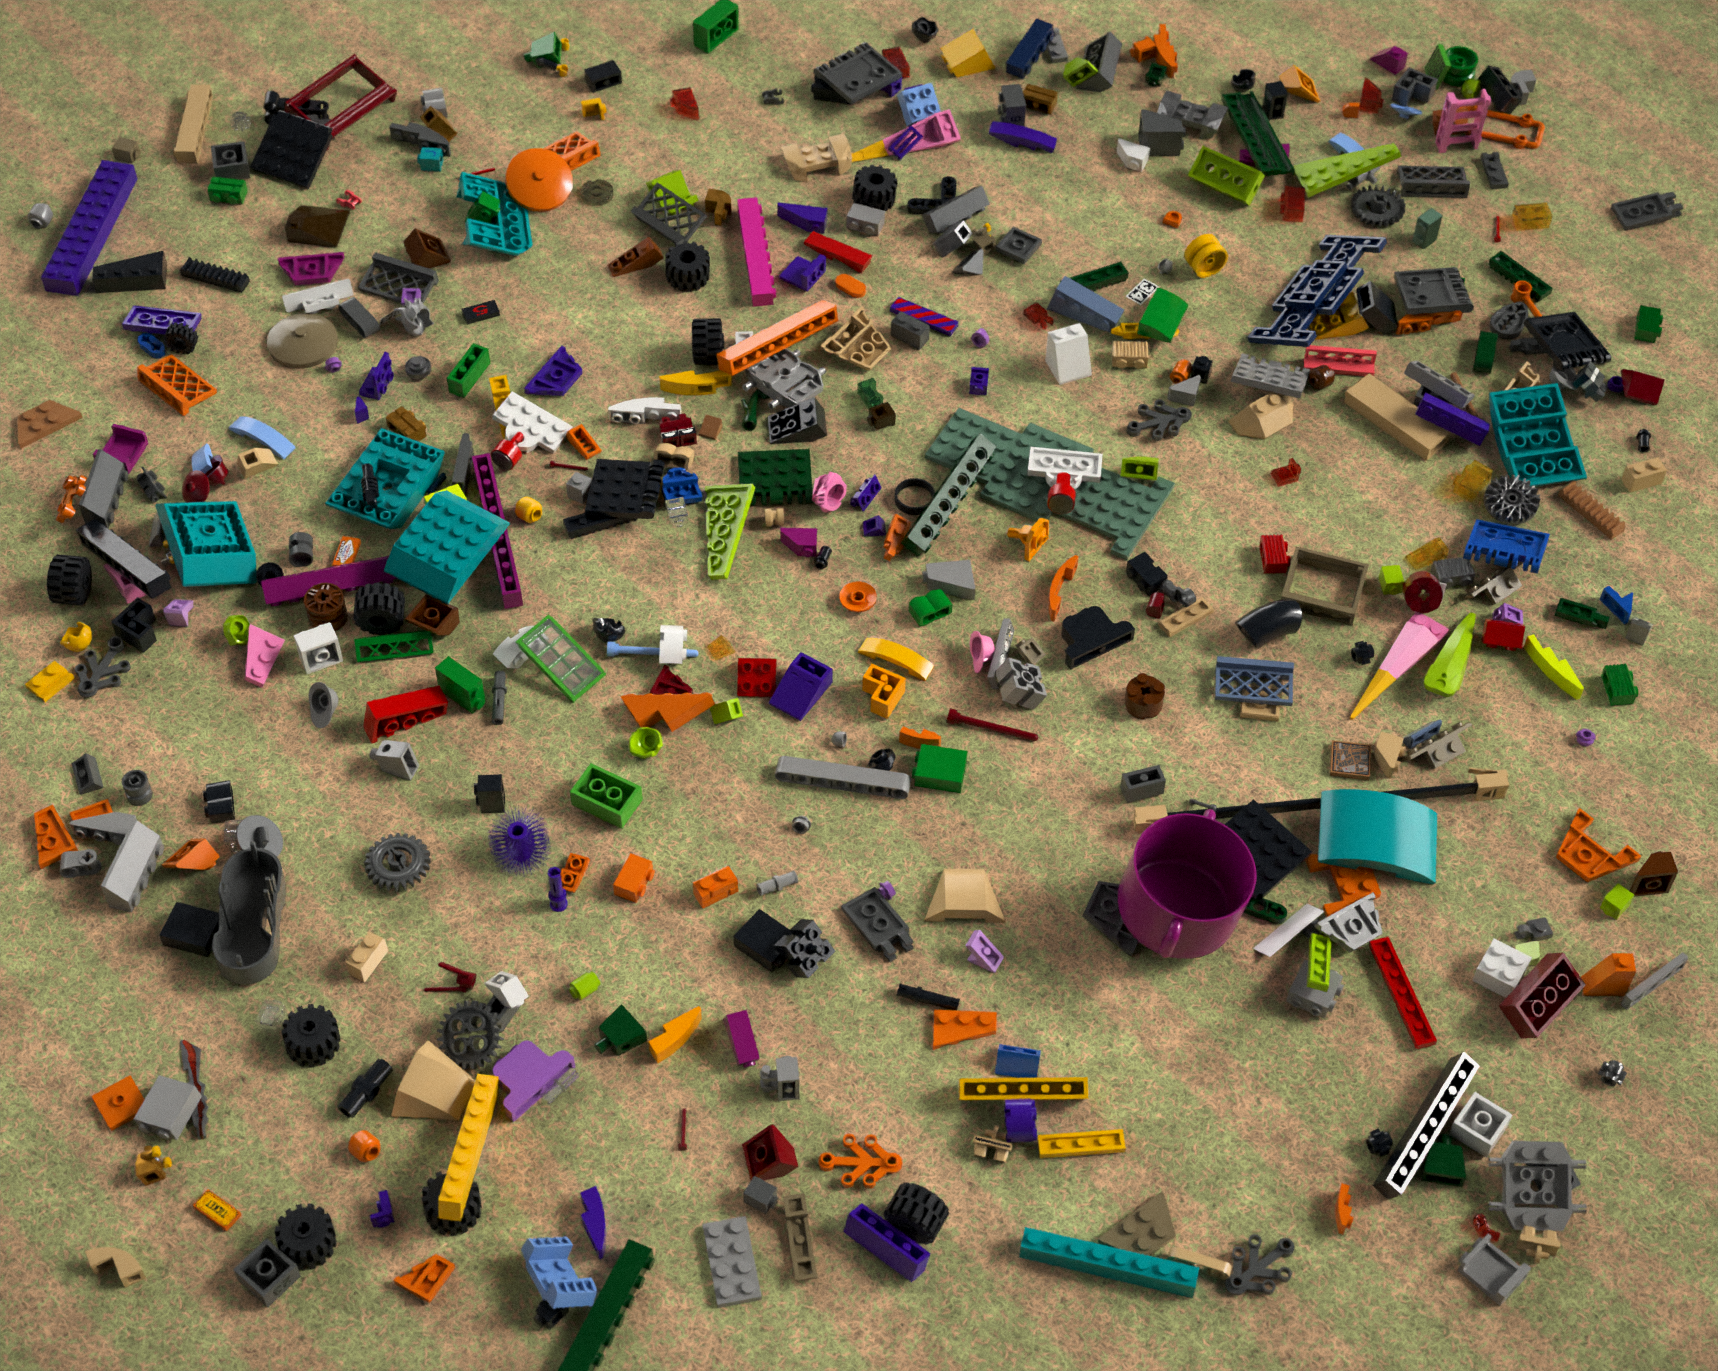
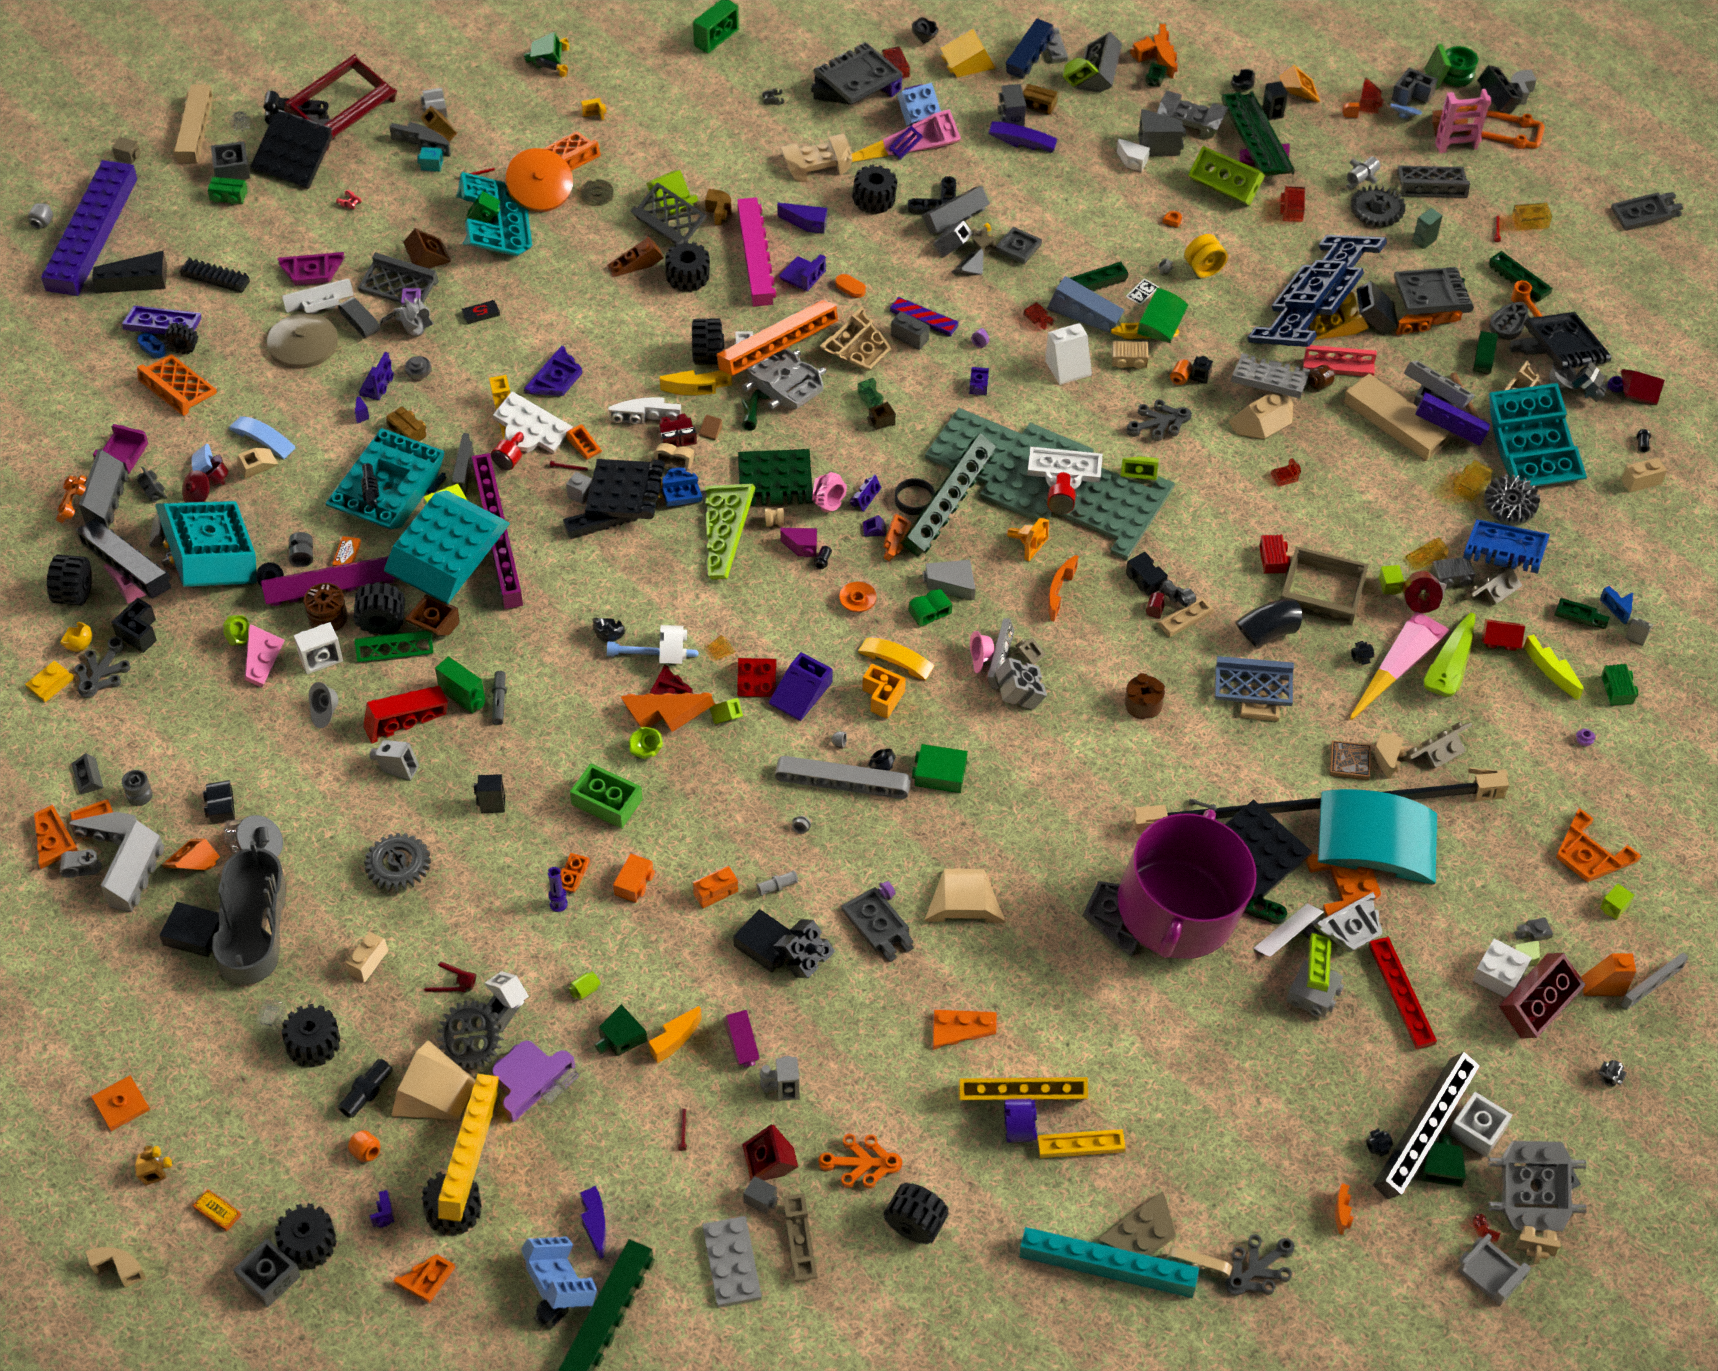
(43, 421): medium nougat wing -> none
(167, 1108): light grey brick -> none
(177, 612): lavender slope -> none
(191, 1061): flat silver sword -> none
(316, 225): dark brown slope -> none
(333, 364): medium lavender plate -> none
(468, 370): green brick -> none
(509, 652): white brick -> none
(519, 840): dark purple piece -> none
(528, 509): yellow head -> none
(560, 658): clear piece -> none
(603, 76): black brick -> none
(676, 512): clear brick -> none
(685, 103): clear red slope -> none
(798, 423): black slope -> none
(833, 249): red slope -> none
(865, 219): light grey piece -> none
(886, 1242): dark purple brick -> none
(913, 739): orange slope -> none
(928, 997): black pin -> none
(956, 717): dark red piece -> none
(983, 952): lavender slope -> none
(983, 1143): tan hips -> none
(1017, 1061): blue panel -> none
(1092, 635): black brick -> none
(1143, 783): dark grey brick -> none
(1185, 391): light grey slope -> none
(1332, 171): lime wing -> none
(1344, 143): light blue slope -> none
(1391, 59): magenta slope -> none
(1422, 734): sand blue slope -> none
(1470, 88): lime piece -> none
(1494, 170): dark grey plate -> none
(1508, 614): medium lavender bracket -> none
(1592, 510): medium nougat gear -> none
(1648, 323): green brick -> none
(1655, 875): reddish brown slope -> none

